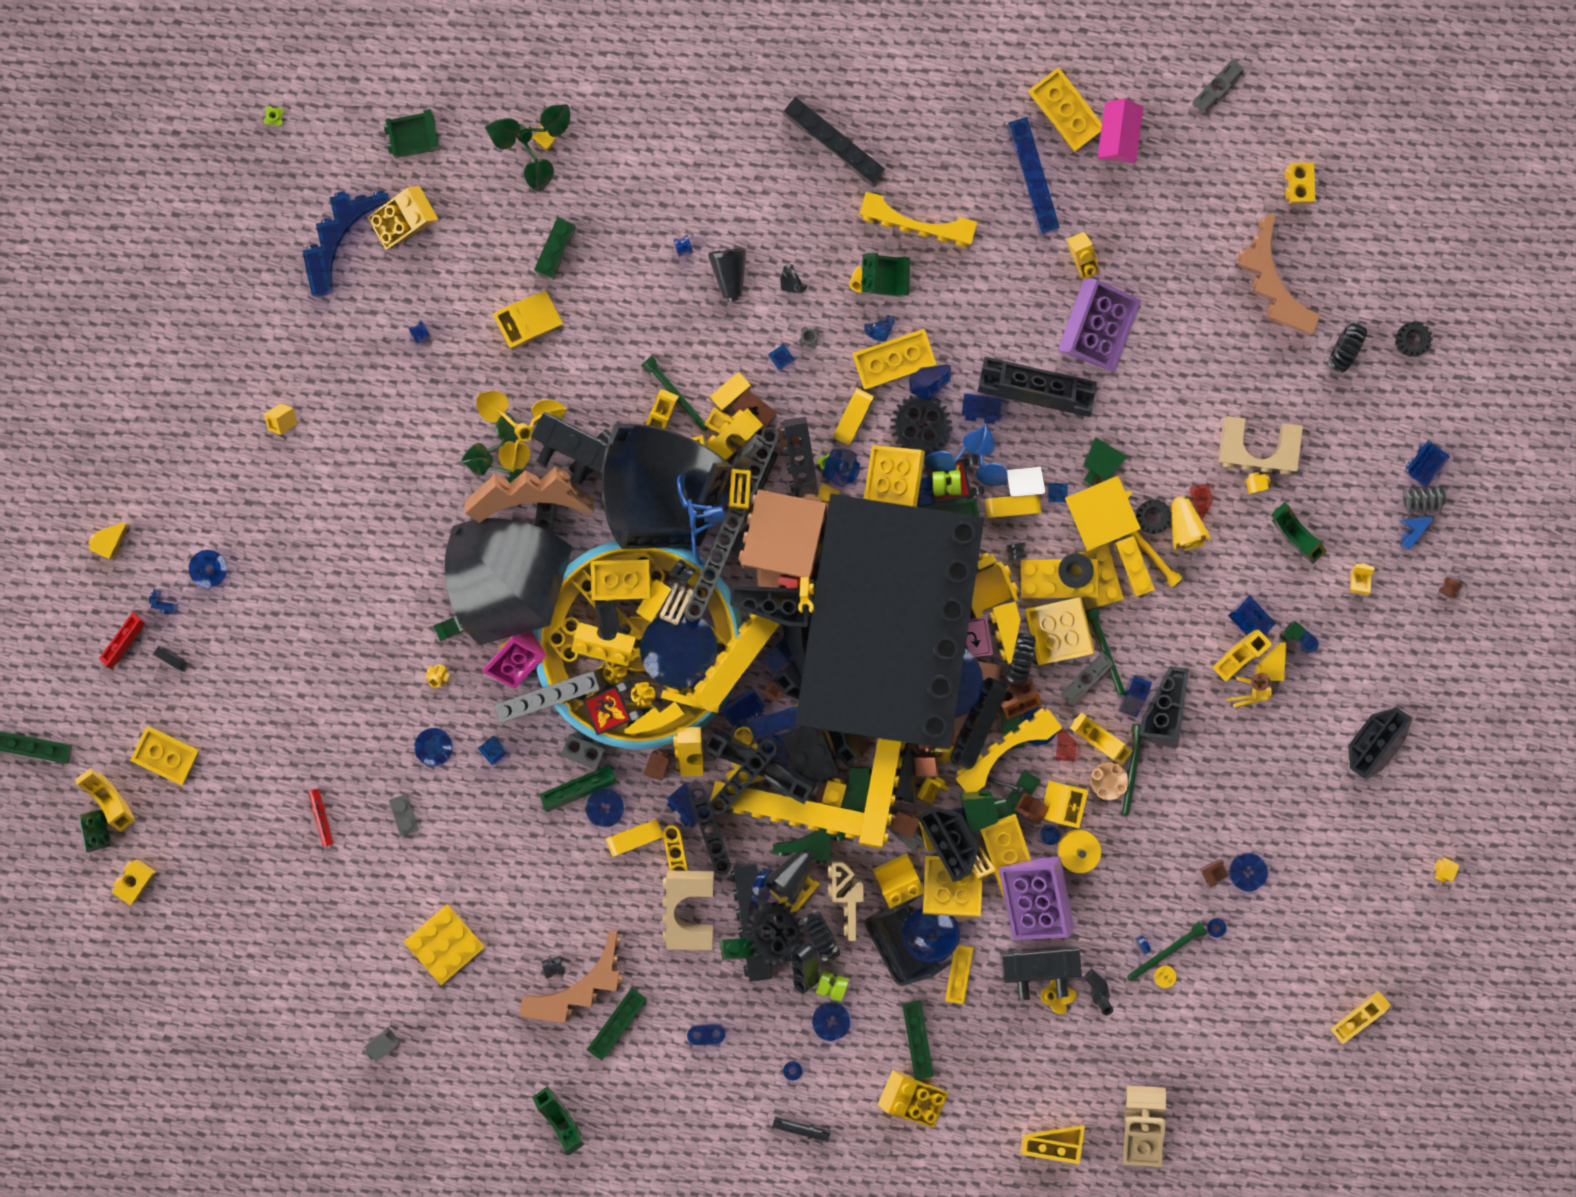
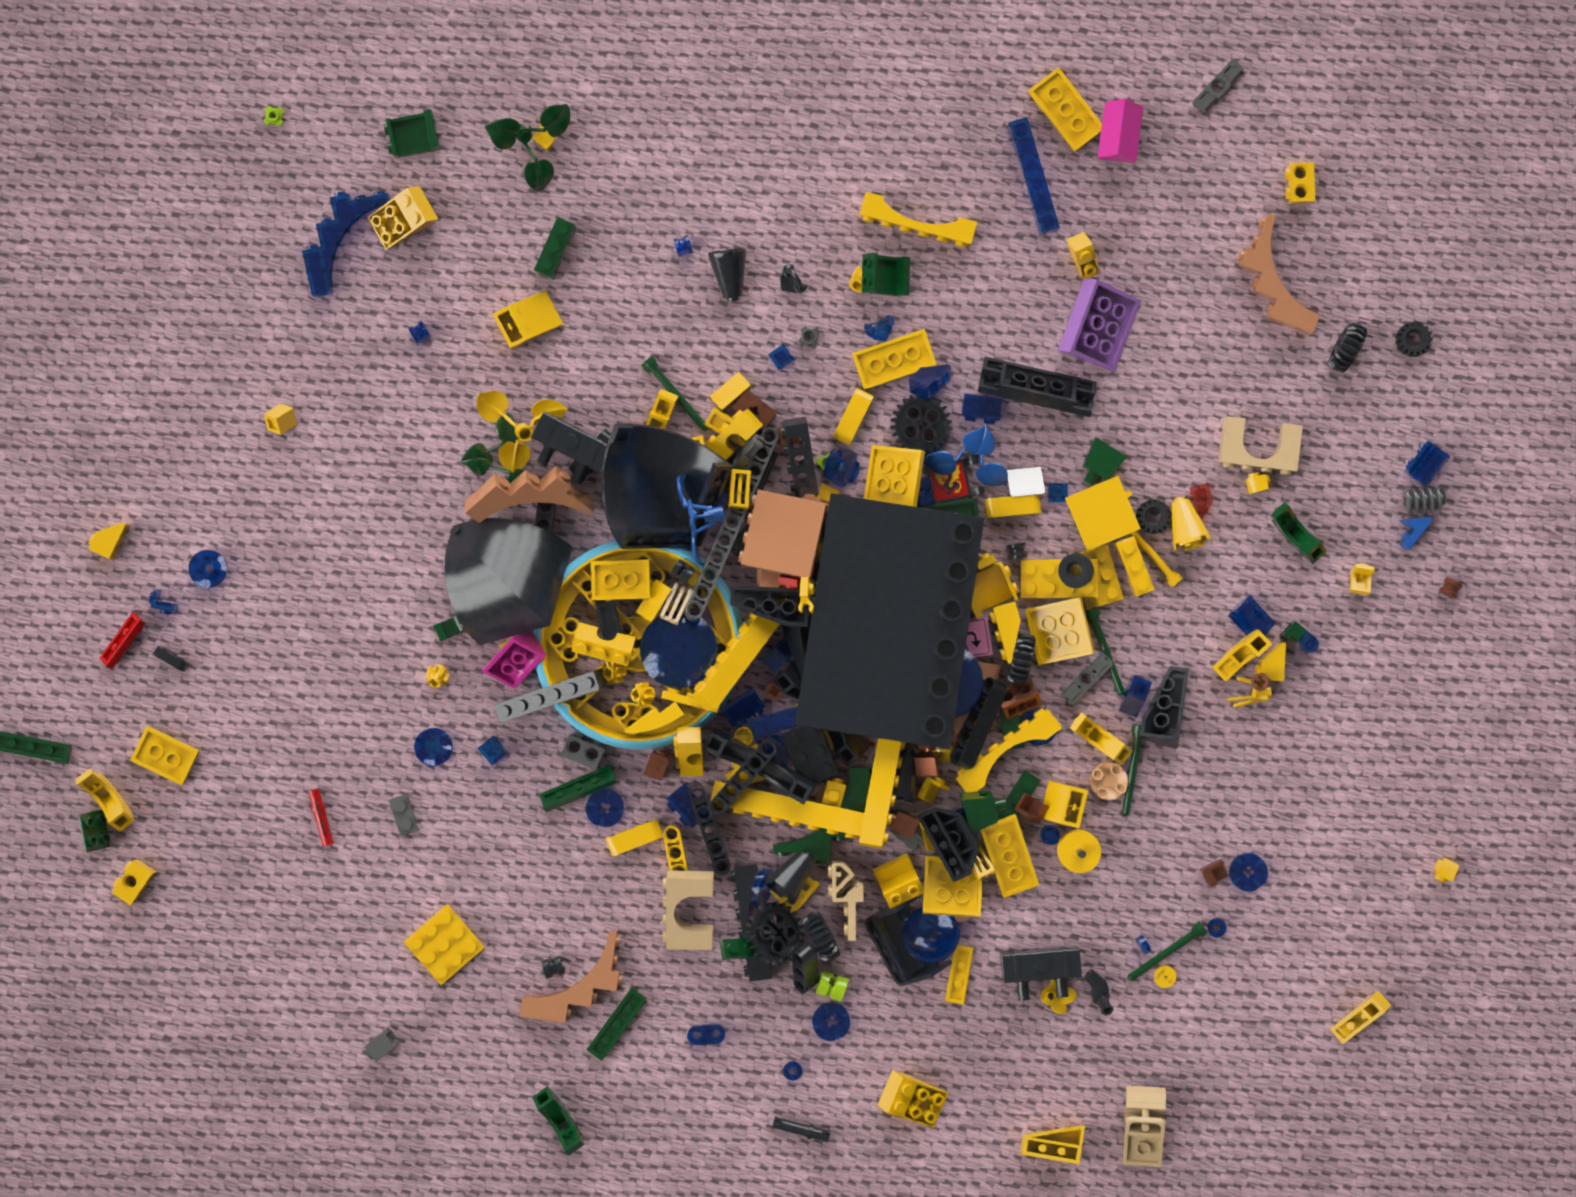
(609, 709): flag -> none
(835, 141): black arch -> none
(917, 1039): dark green plate -> none
(939, 483): lime wheel -> none
(1021, 790): black hinge -> none
(1037, 899): medium lavender slope -> none
(1065, 746): clear red tile -> none
(1378, 741): black wedge -> none

